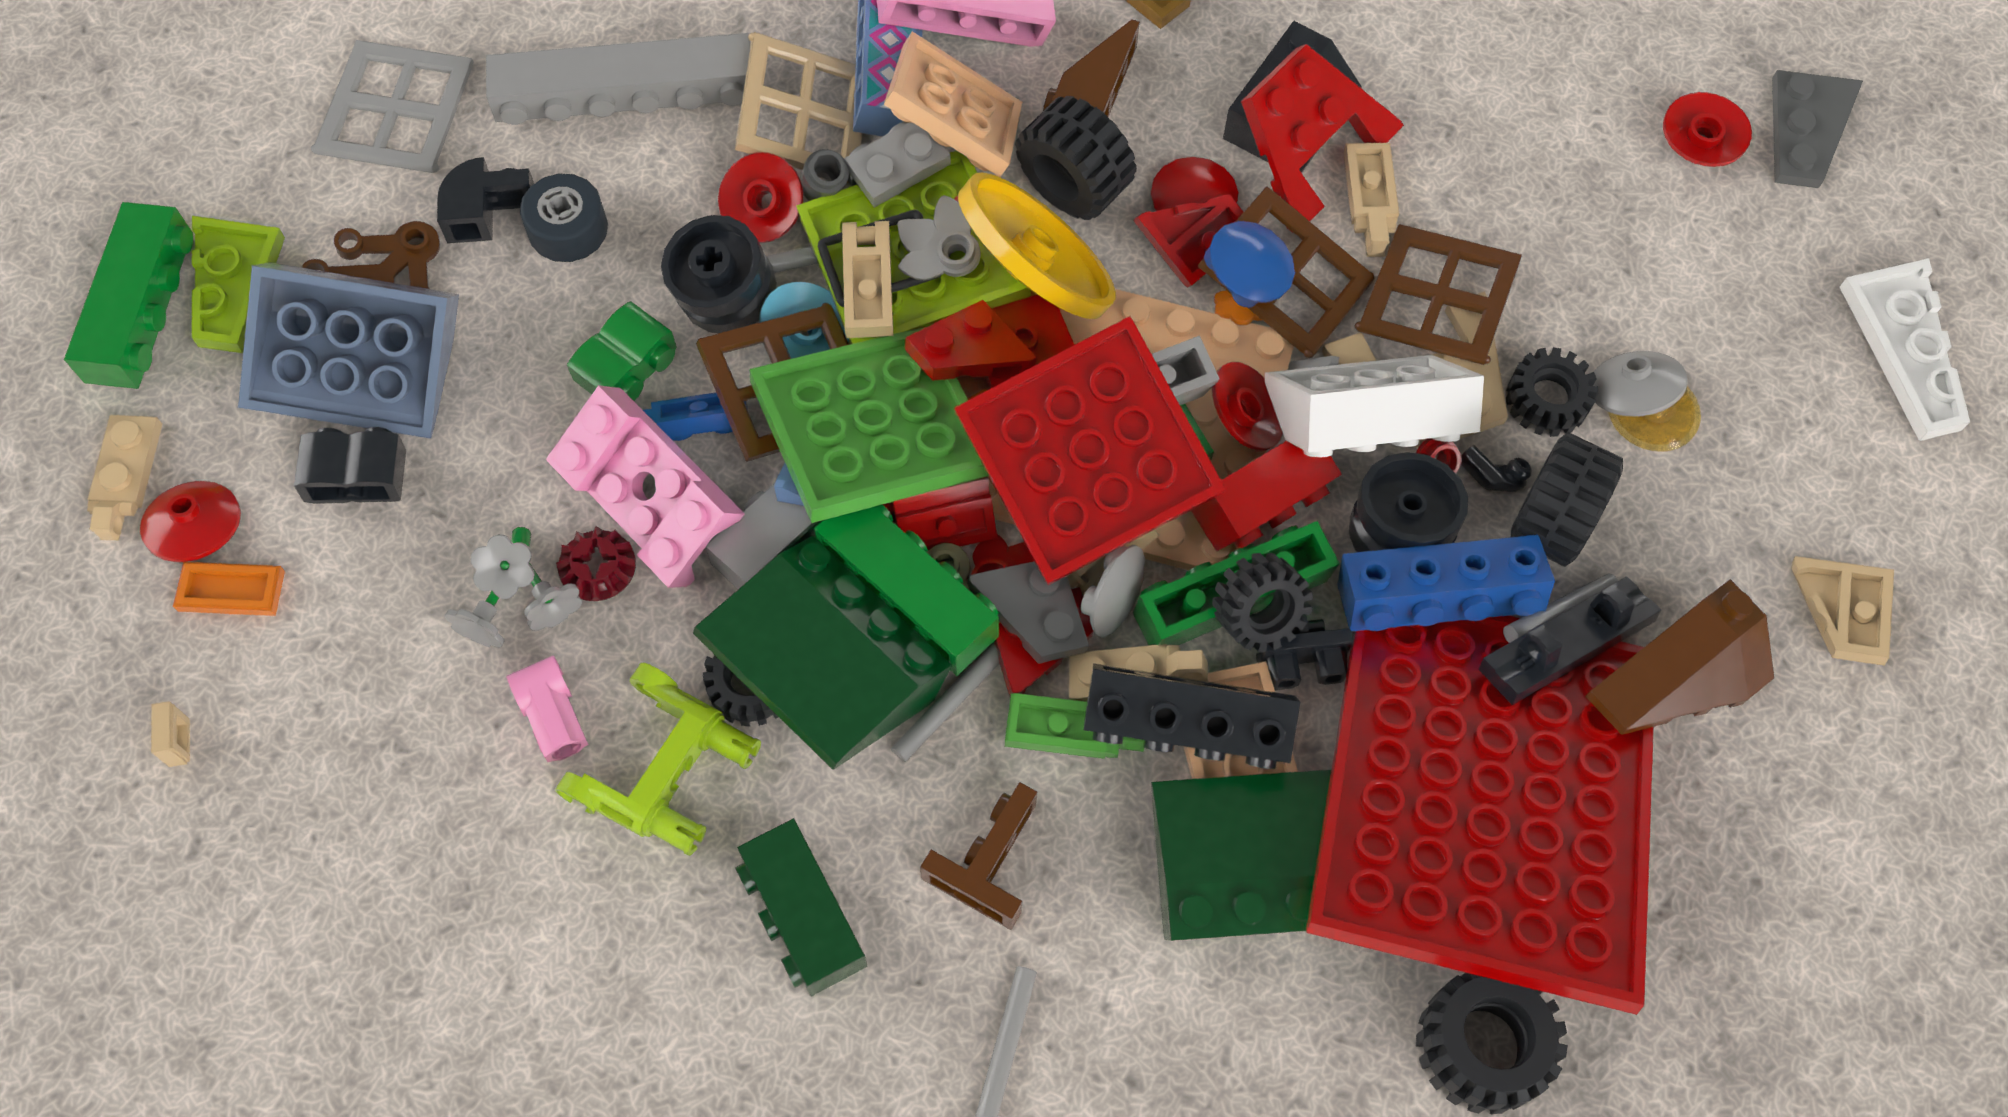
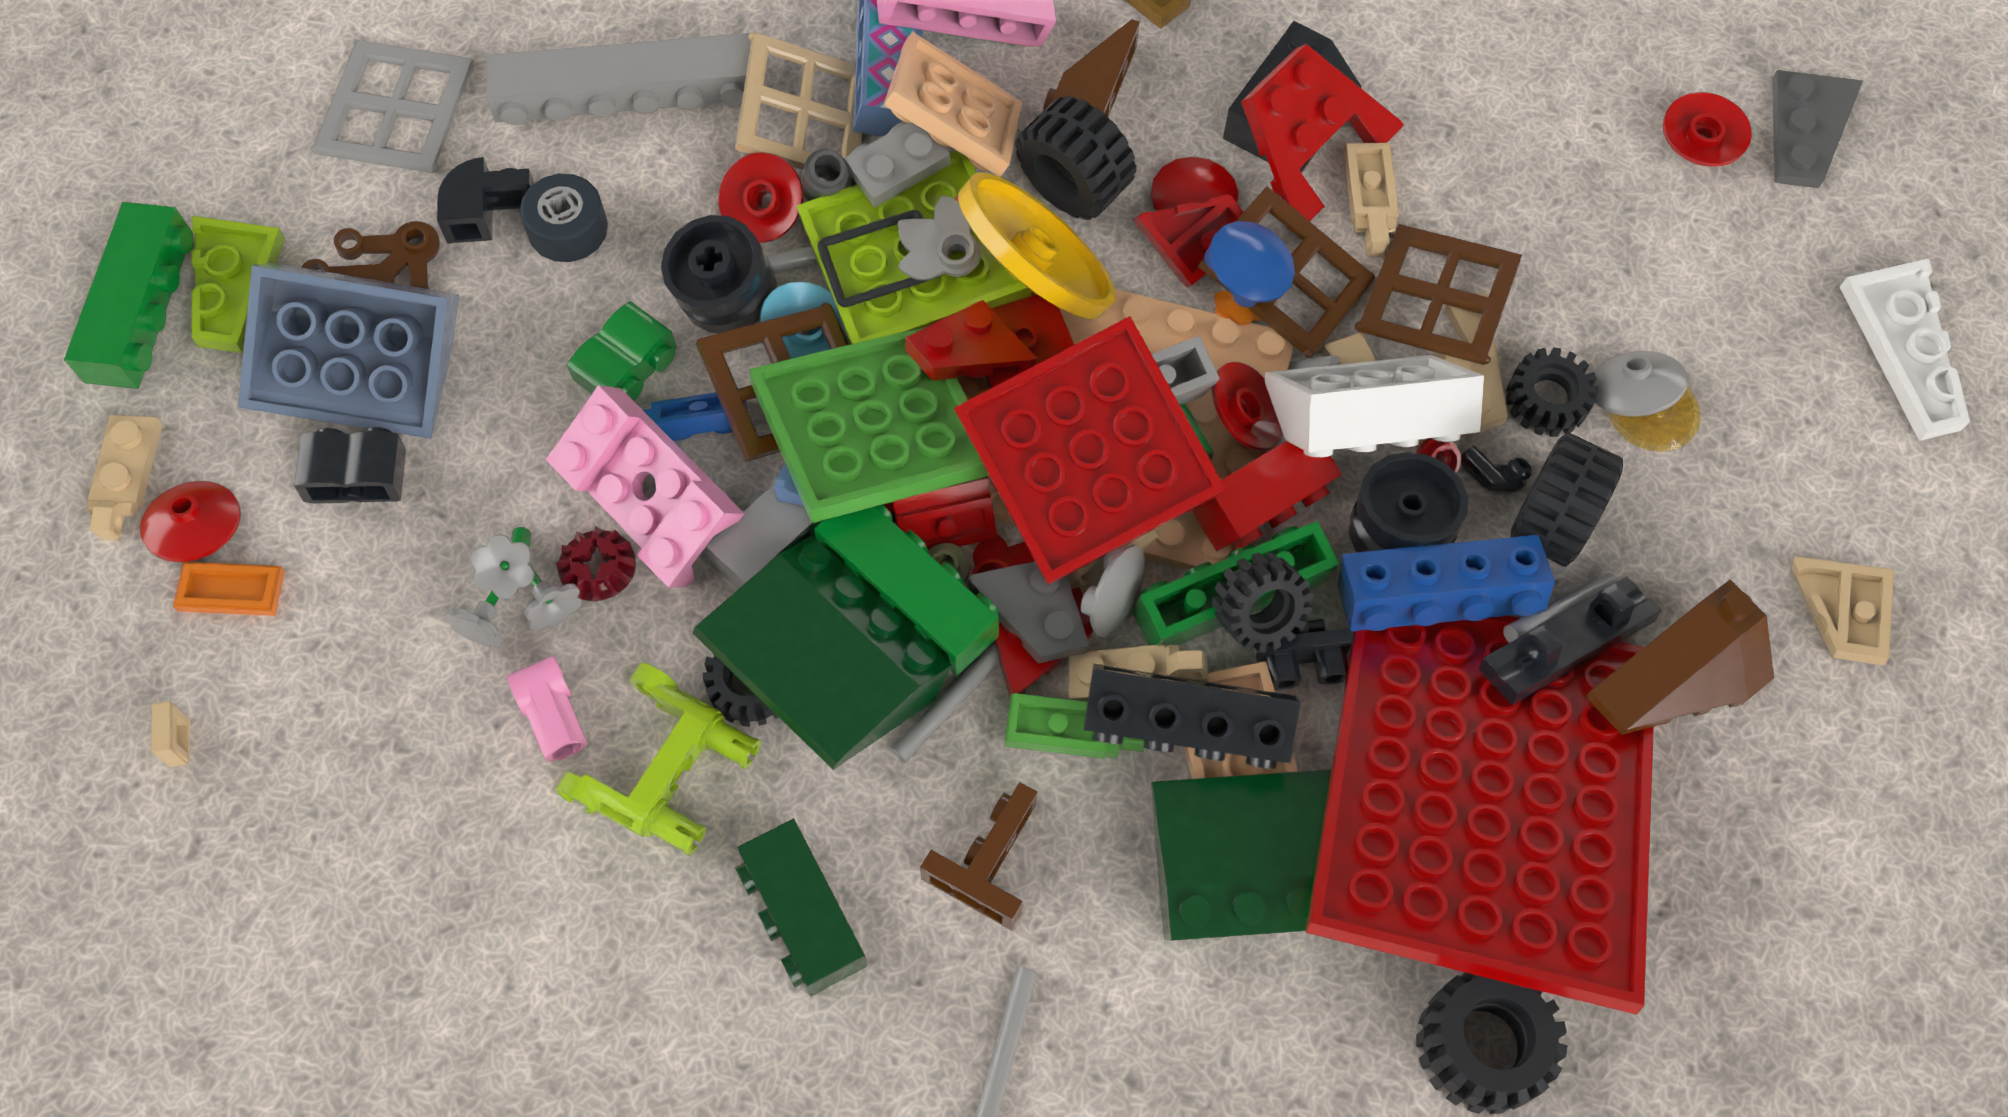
(867, 280): tan plate -> none

